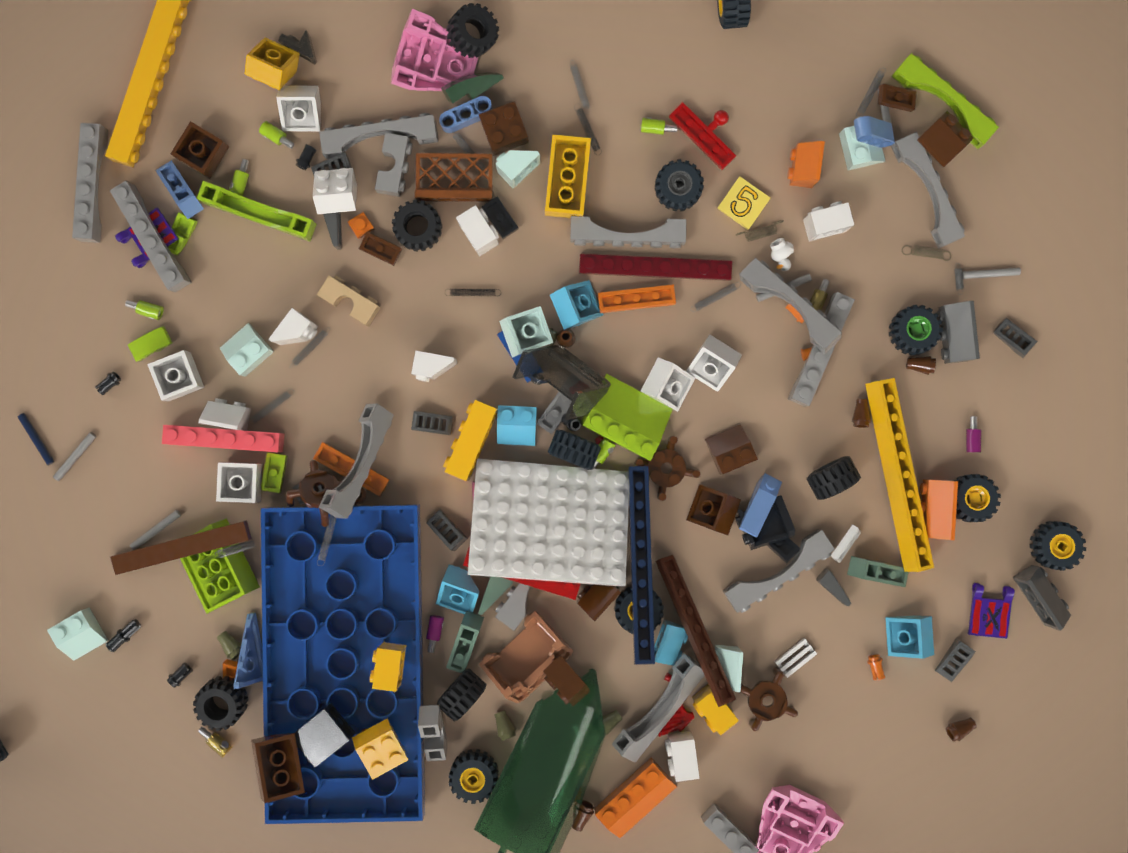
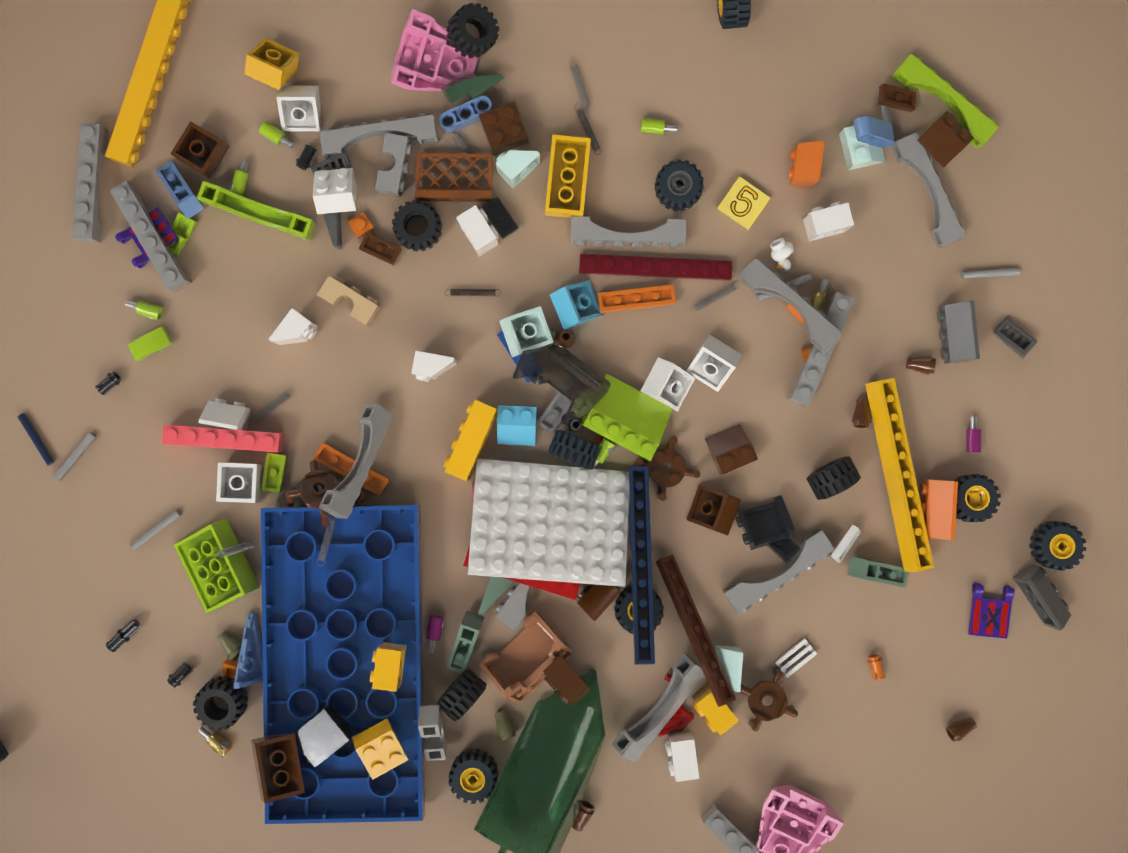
(78, 634): light aqua slope -> none
(175, 375): white brick -> none
(181, 547): reddish brown tile -> none
(246, 350): light aqua slope -> none
(303, 46): clear smoke slope -> none
(310, 343): light grey piece -> none
(415, 422): dark grey slope -> none
(447, 541): dark grey slope -> none
(457, 590): medium azure slope -> none
(611, 720): olive cone -> none
(634, 798): orange slope -> none
(669, 643): medium azure slope -> none
(703, 135): red plate -> none
(760, 504): medium blue slope -> none
(763, 235): dark tan piece -> none
(830, 583): dark grey slope -> none
(874, 90): light grey piece -> none
(910, 636): medium azure slope -> none
(915, 330): black wheel -> none
(929, 252): dark tan piece -> none
(953, 650): dark grey slope -> none
(959, 279): light grey piece -> none

